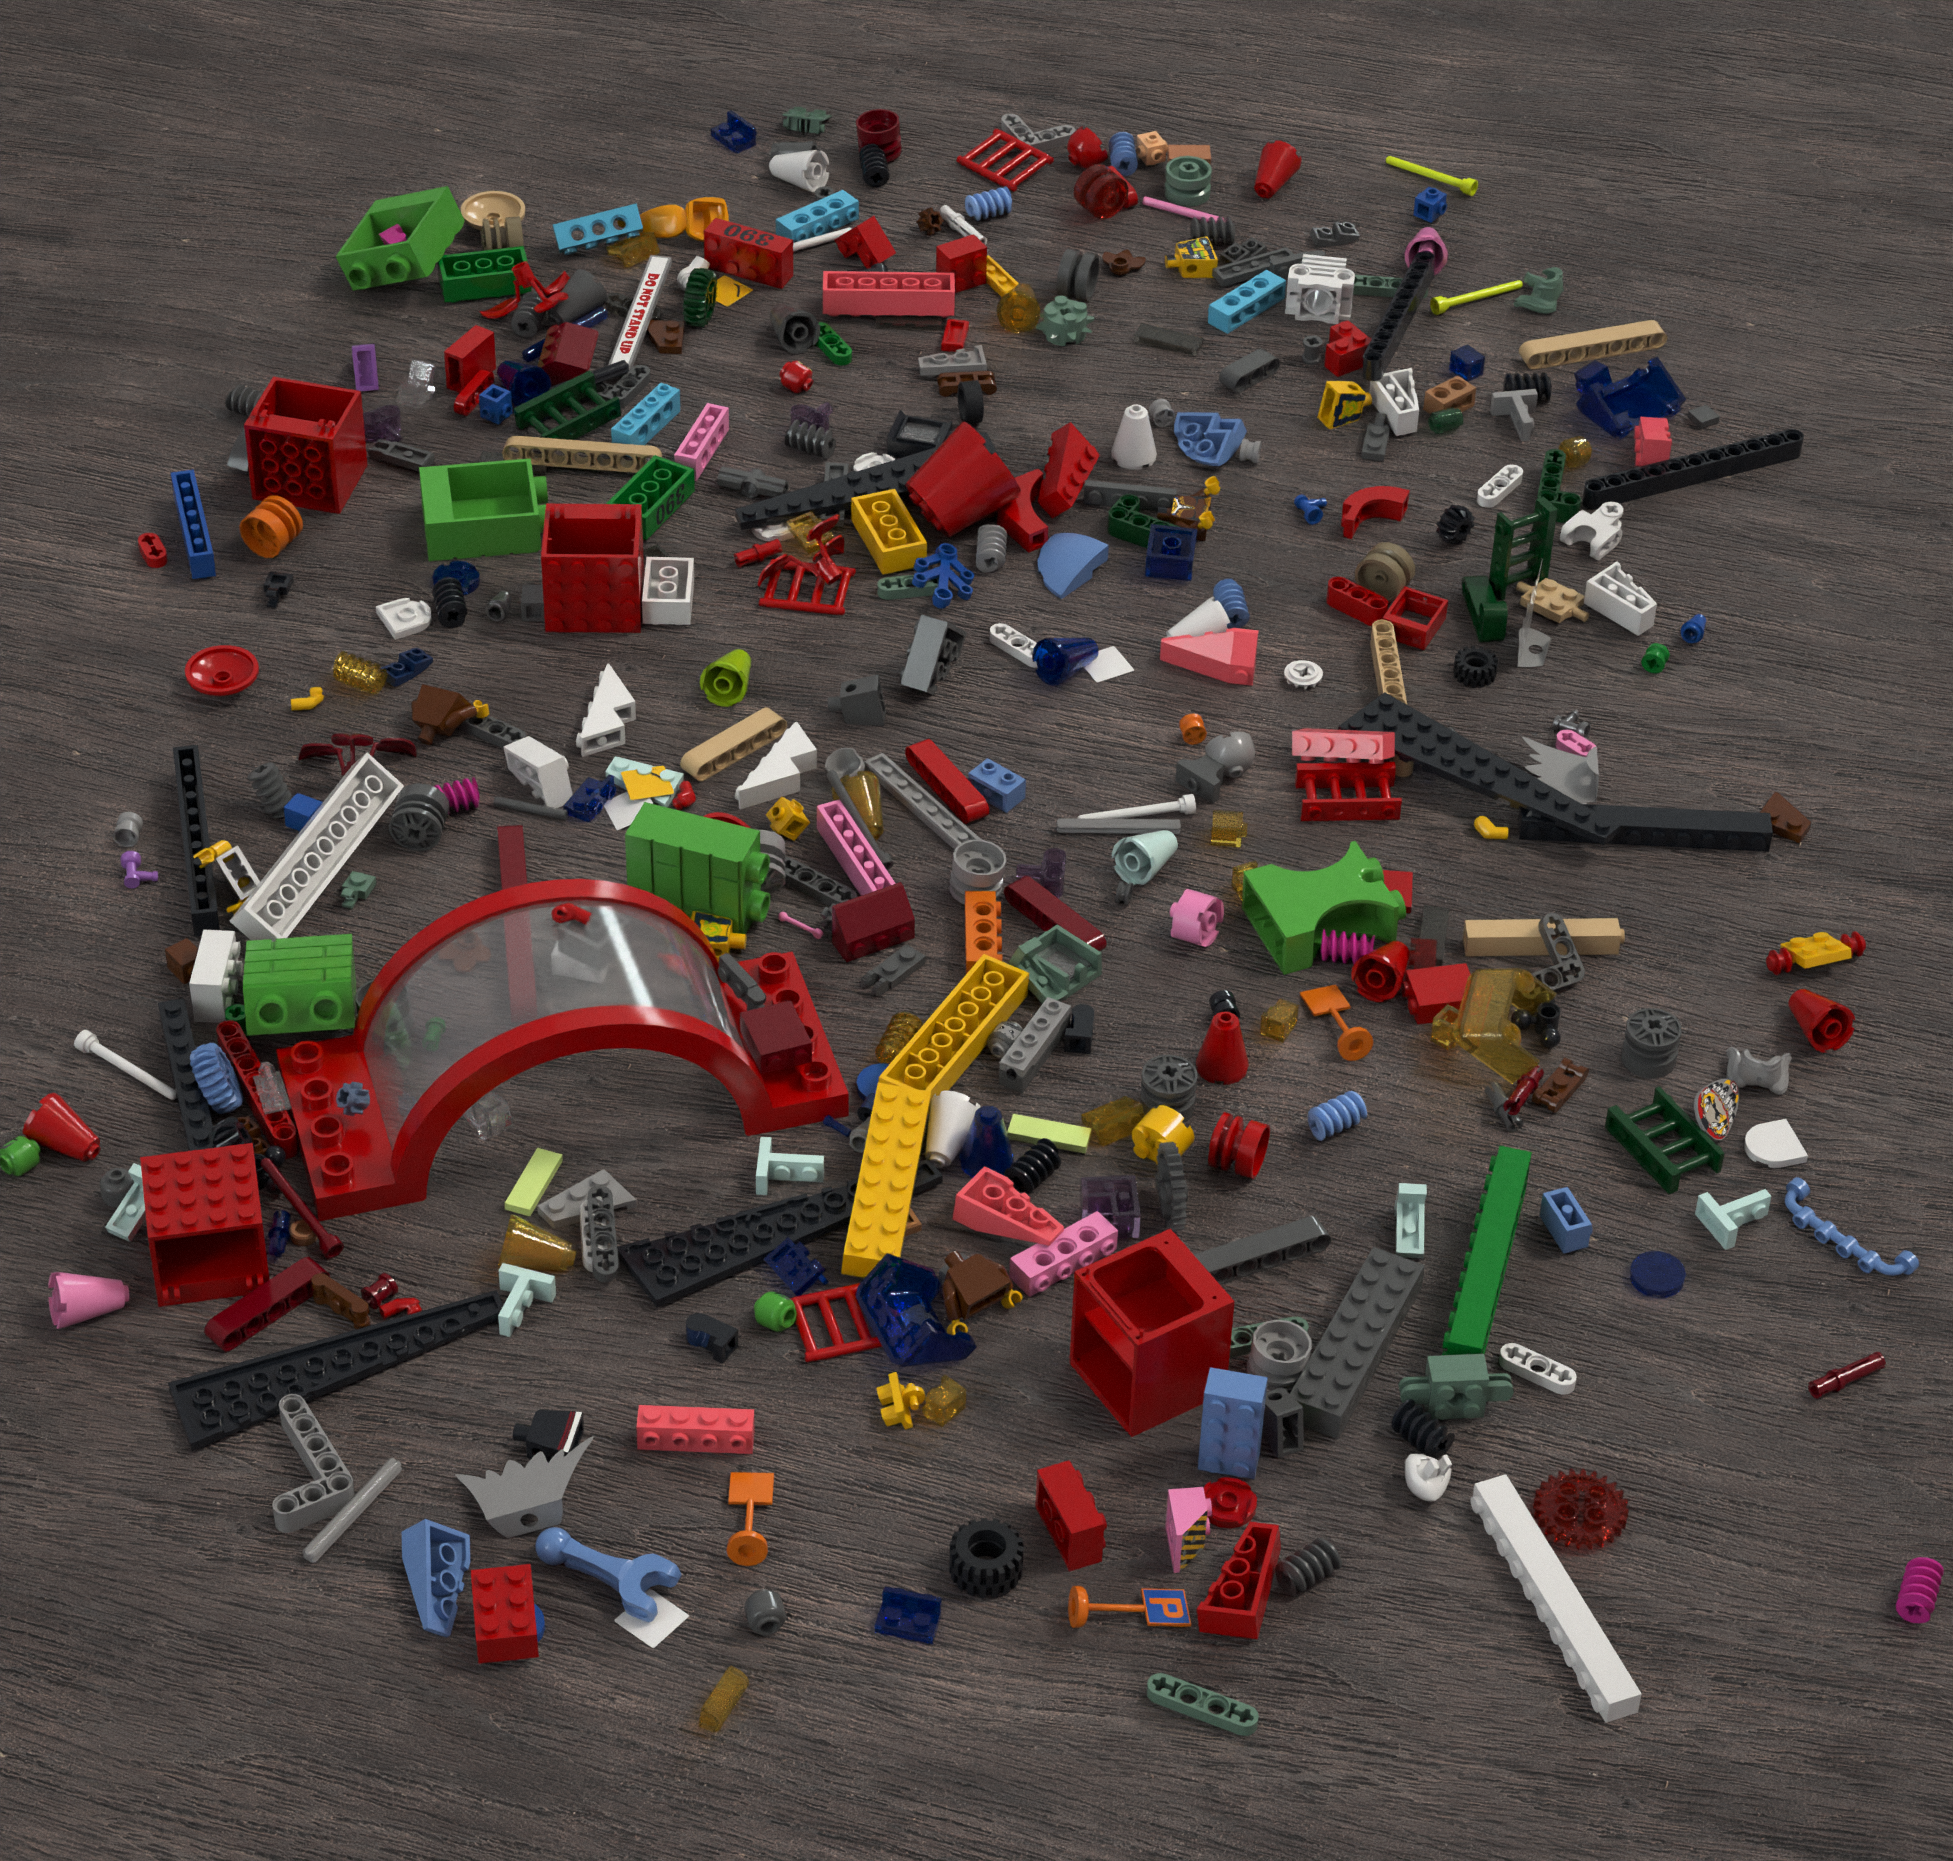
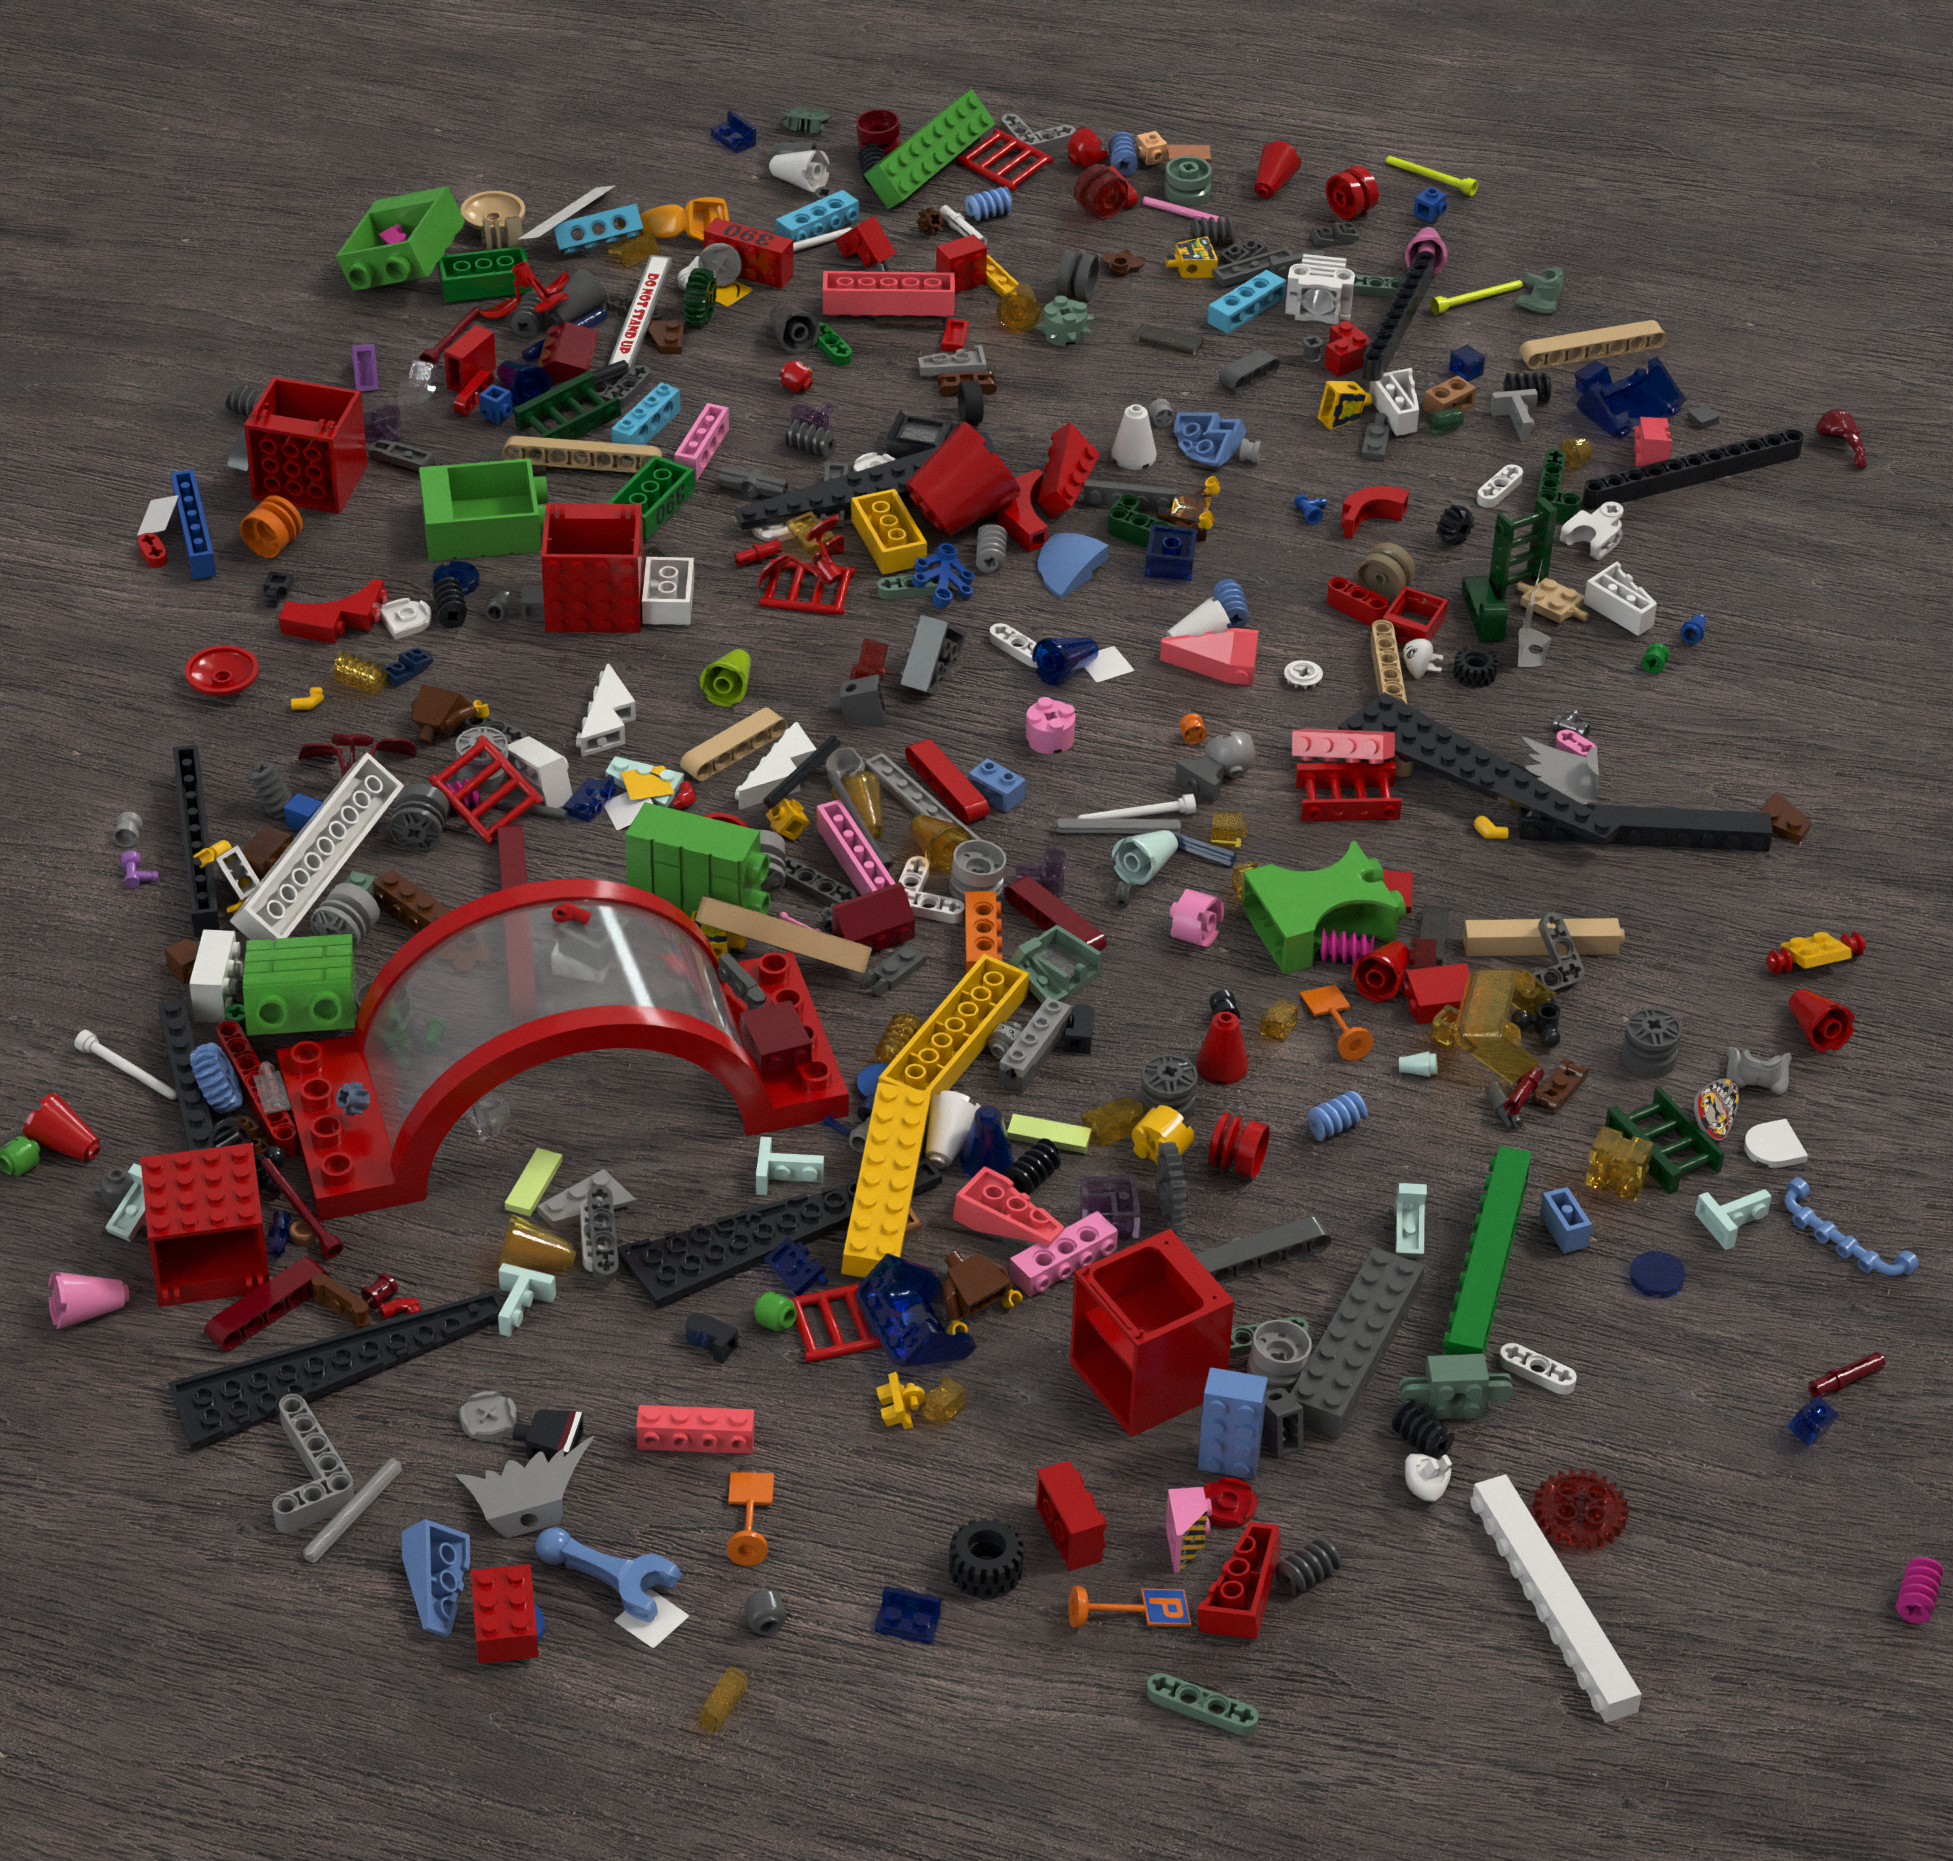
(157, 515): none -> white sticker
(266, 849): none -> reddish brown brick
(328, 620): none -> red arch
(346, 911): none -> light grey wheel
(406, 901): none -> reddish brown brick
(432, 355): none -> dark red piece
(480, 762): none -> light grey wheel
(488, 1416): none -> light grey tile
(499, 762): none -> red bar
(566, 212): none -> white sticker
(723, 261): none -> light grey tile
(783, 934): none -> tan beam
(801, 772): none -> black axle
(871, 660): none -> clear red brick
(916, 895): none -> white beam
(929, 149): none -> bright green brick
(938, 840): none -> clear yellow cone
(1050, 726): none -> bright pink brick
(1205, 849): none -> dark blue axle
(1352, 192): none -> red wheel
(1417, 657): none -> white piece
(1419, 1064): none -> light aqua cone
(1619, 1163): none -> clear yellow brick
(1813, 1420): none -> clear blue brick
(1843, 424): none -> dark red hair

